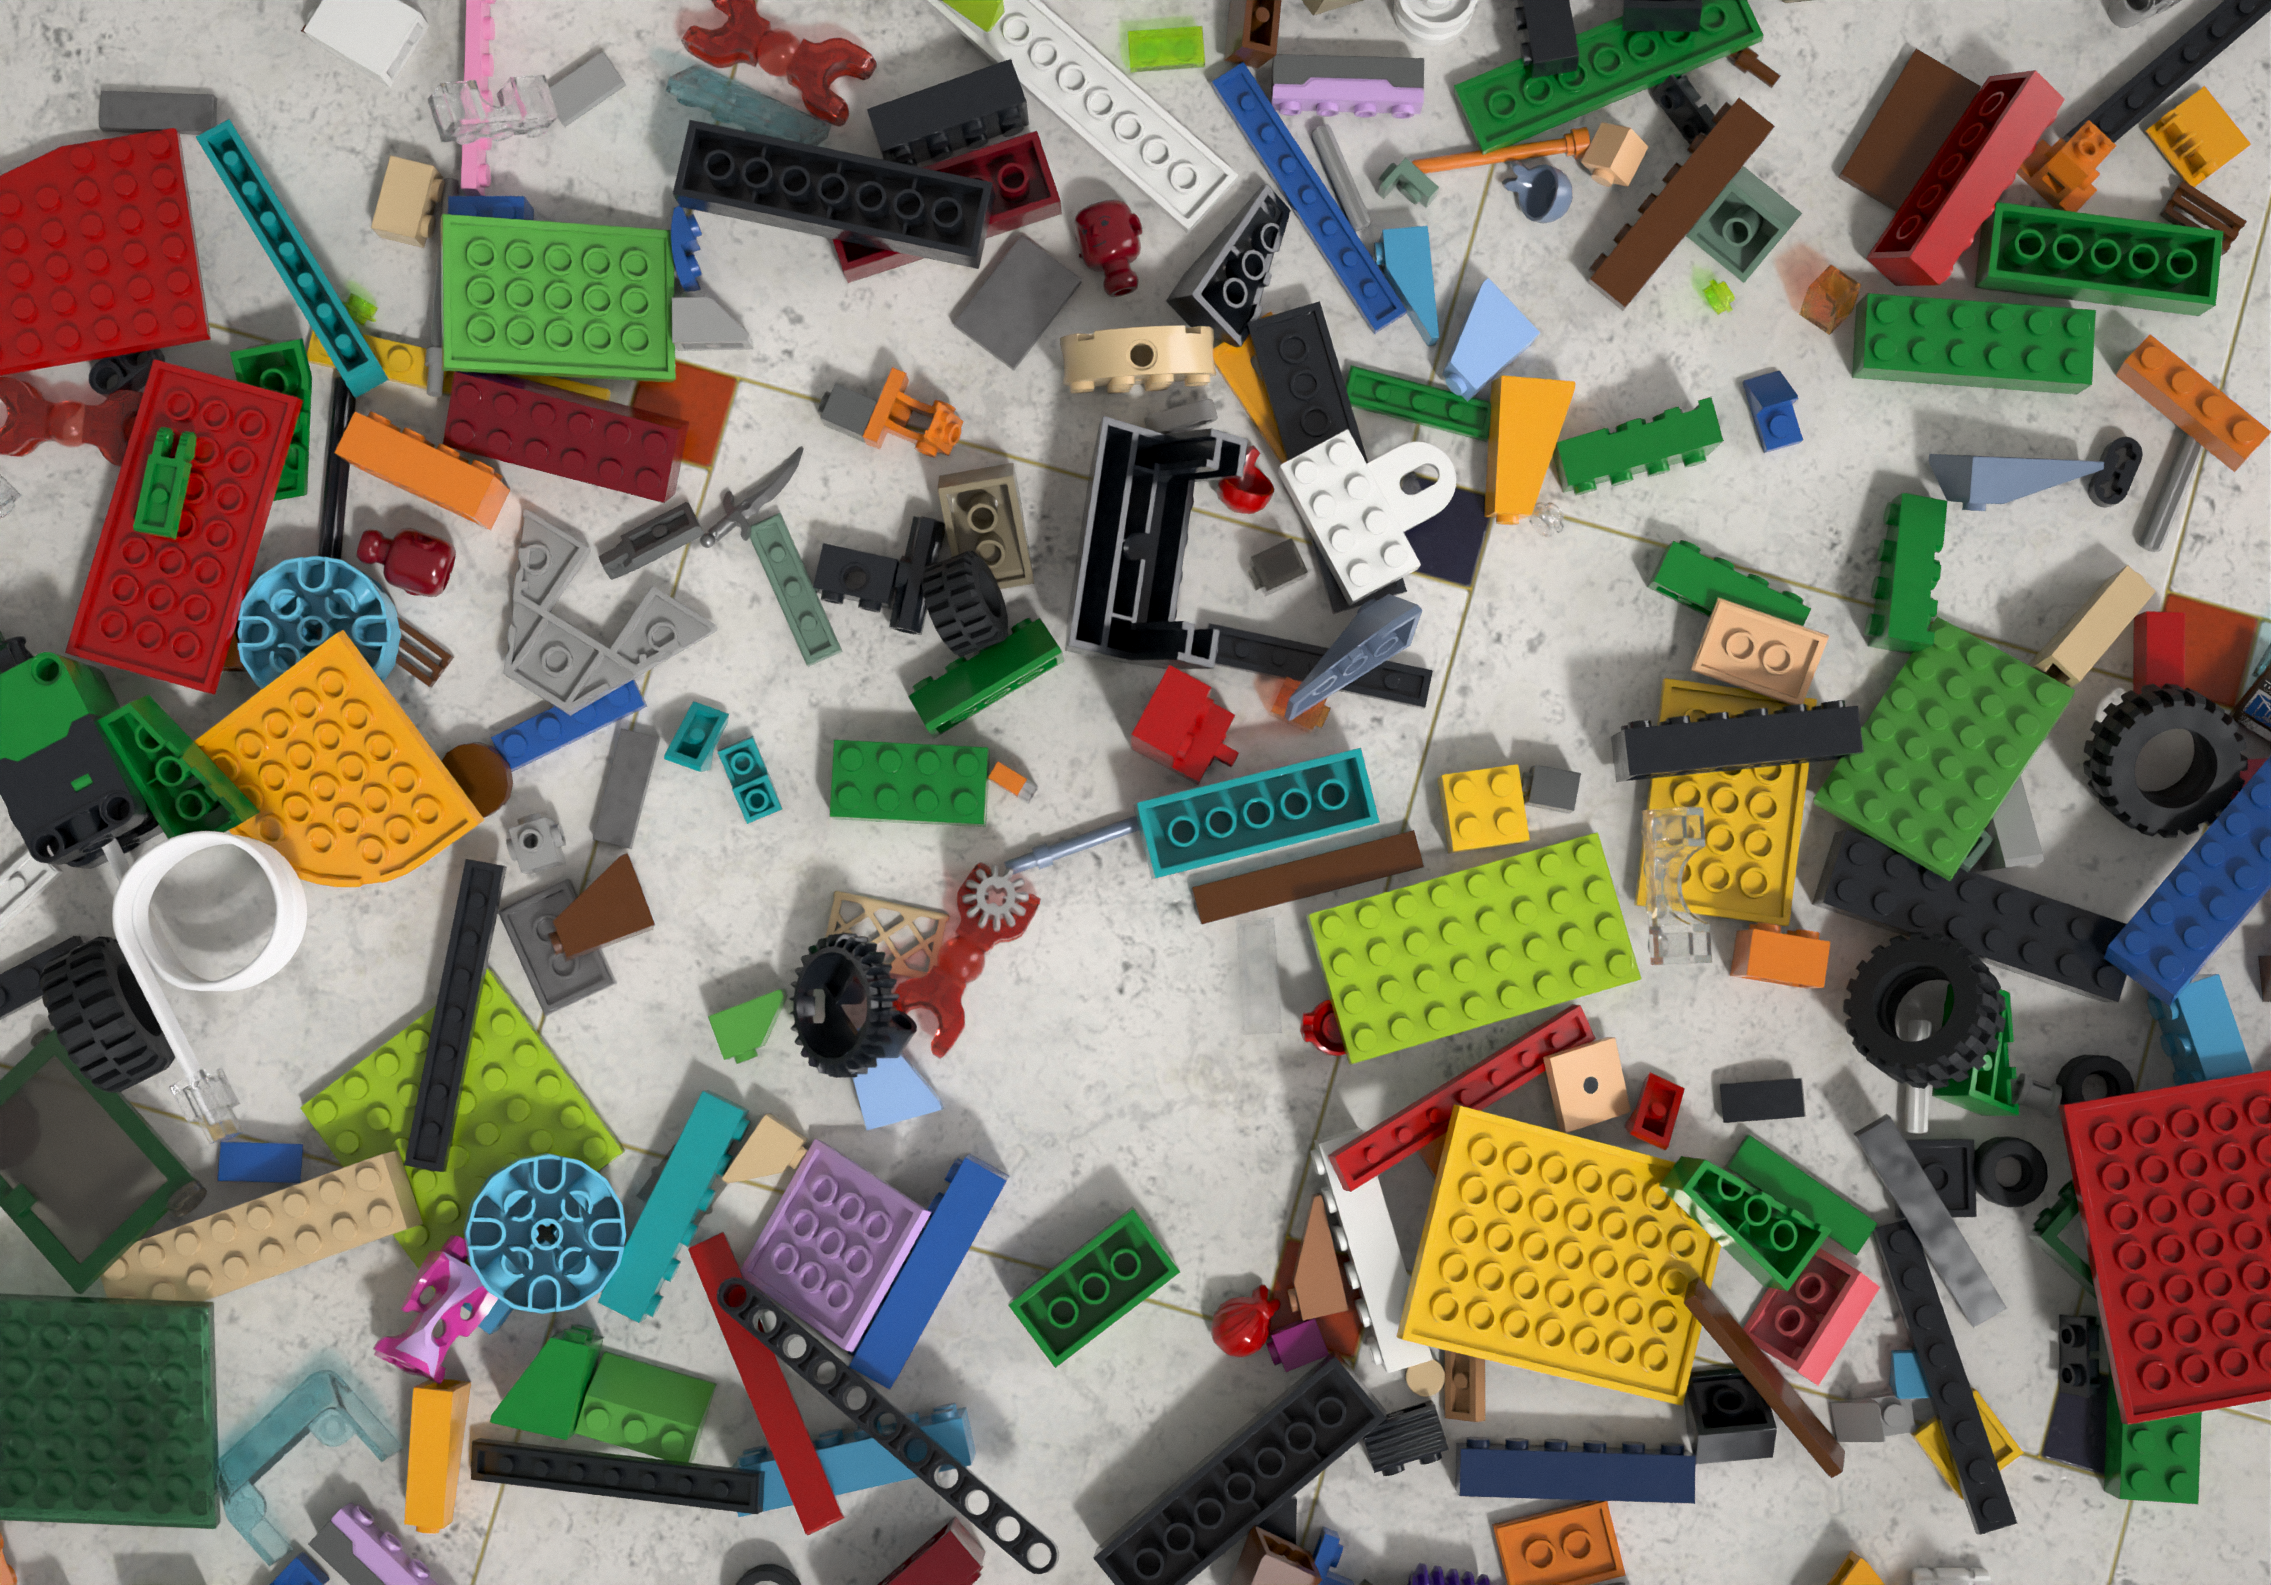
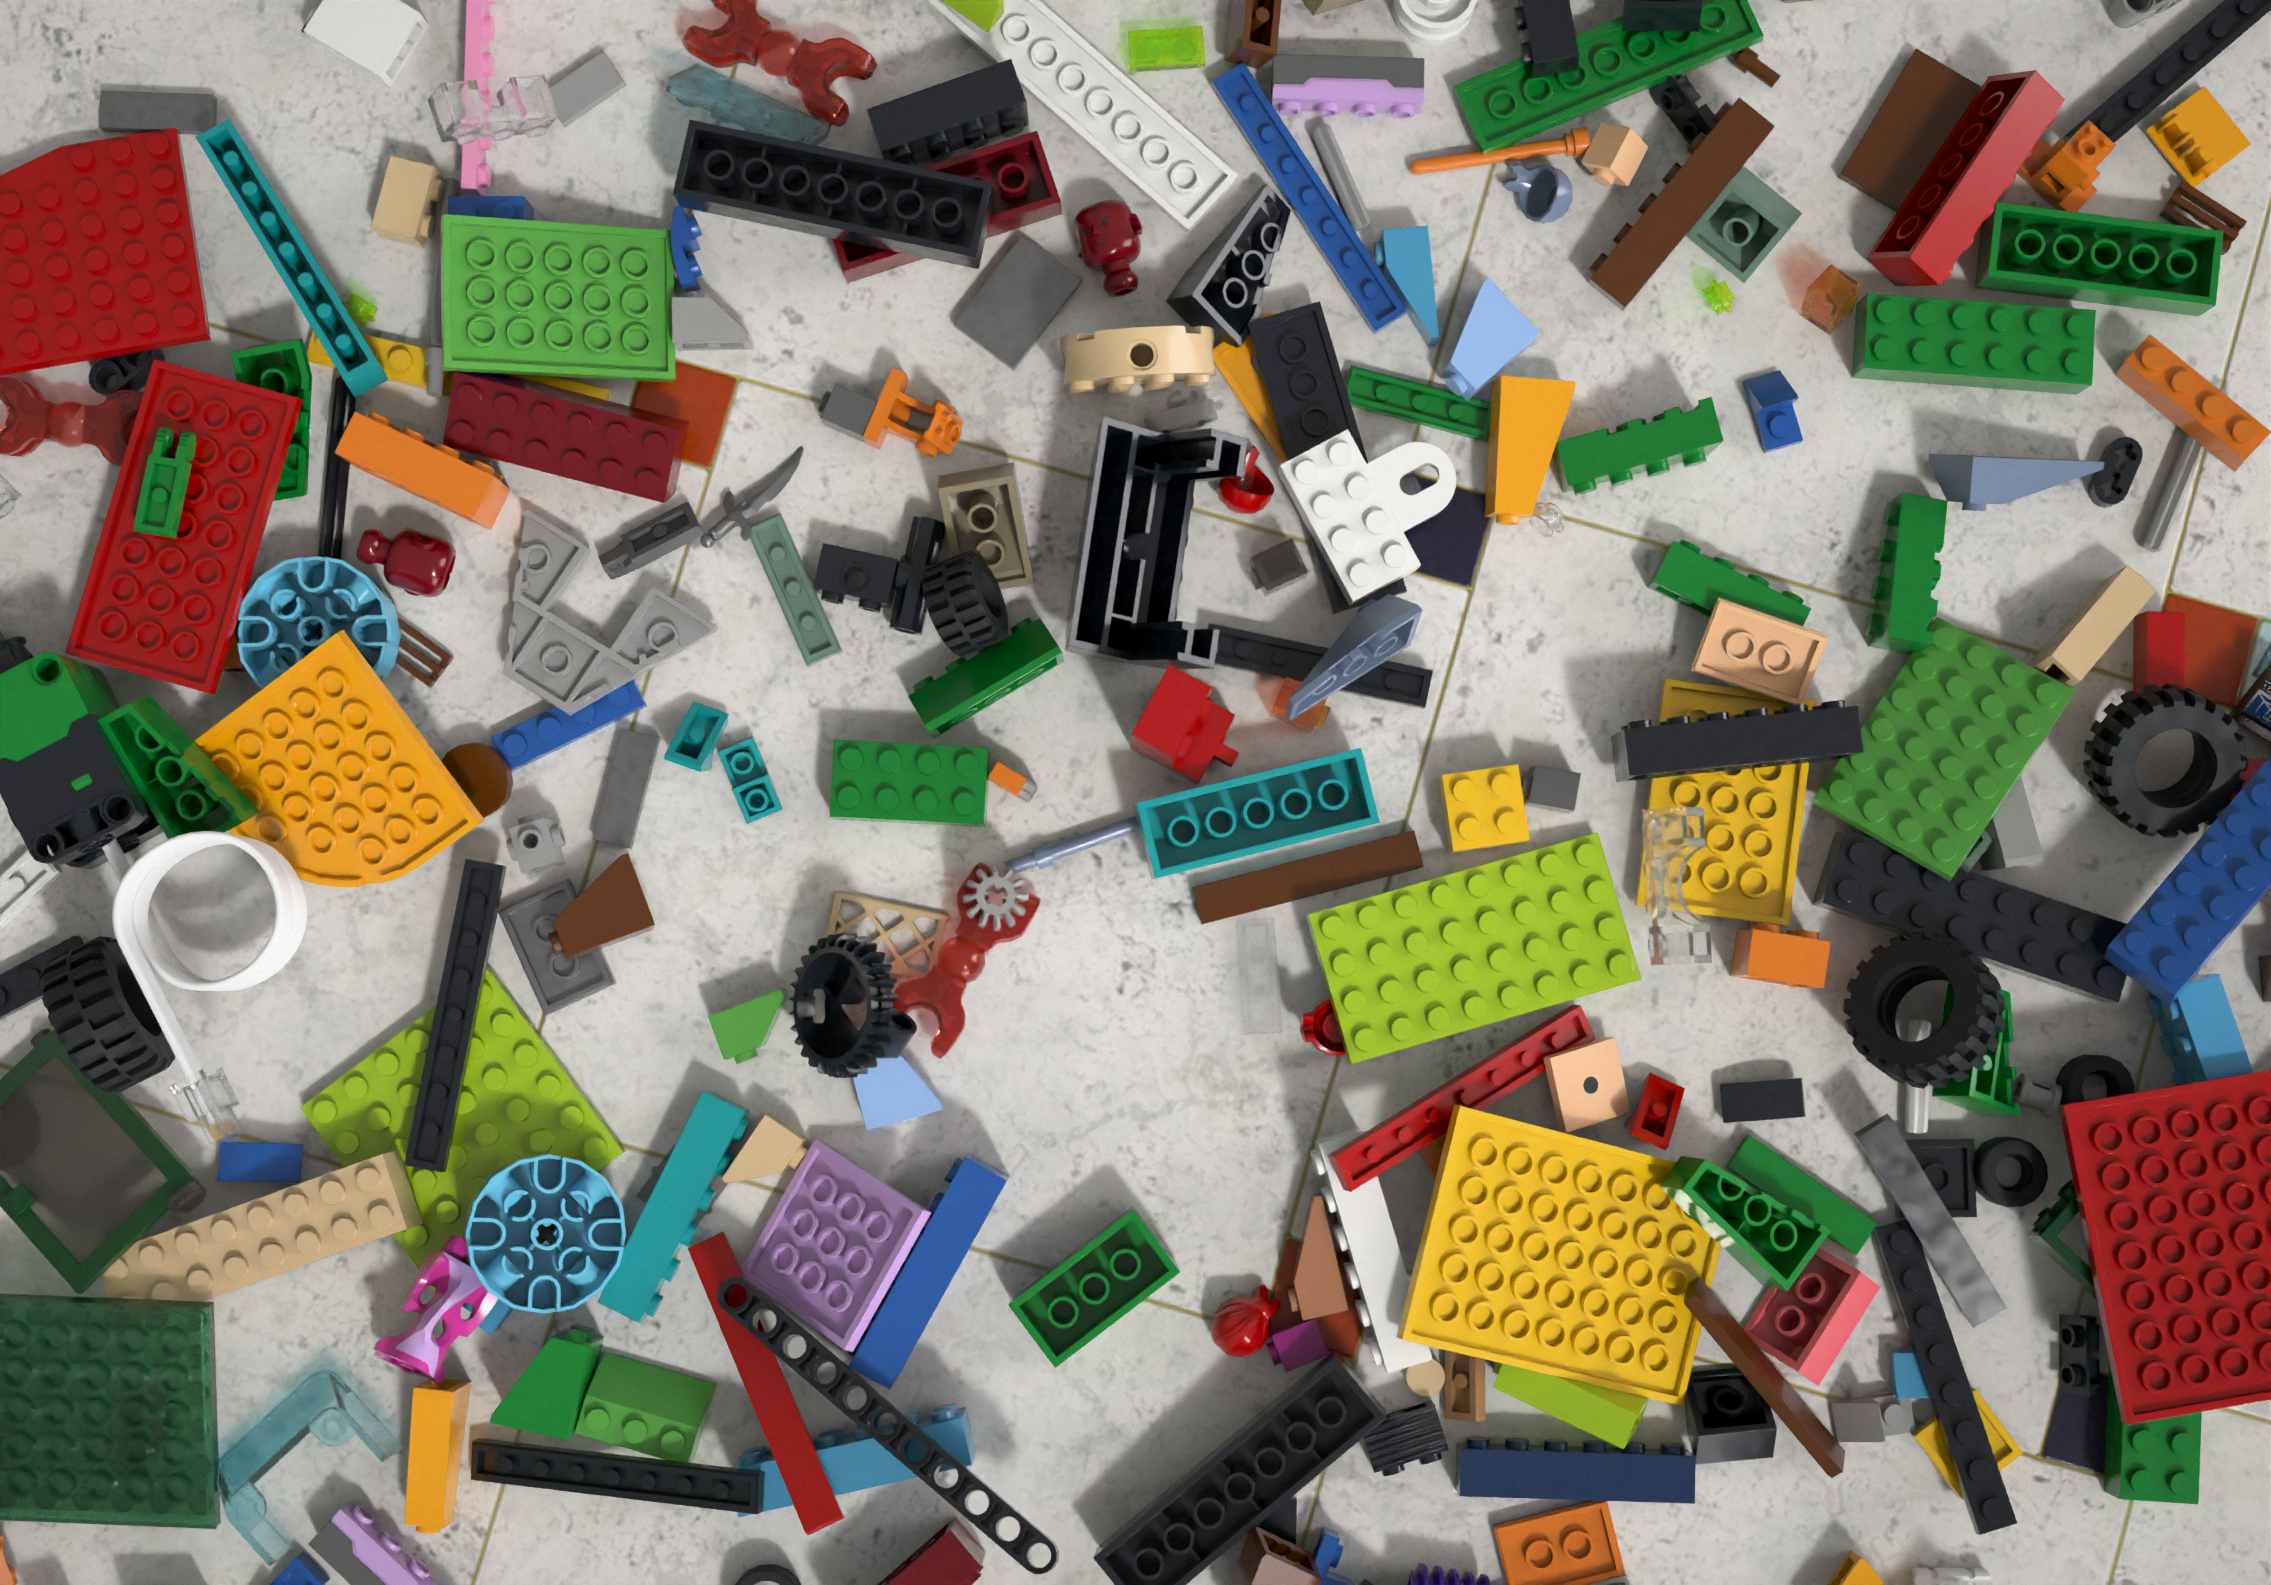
(1413, 183): sand green bracket -> none
(1589, 1407): none -> lime slope

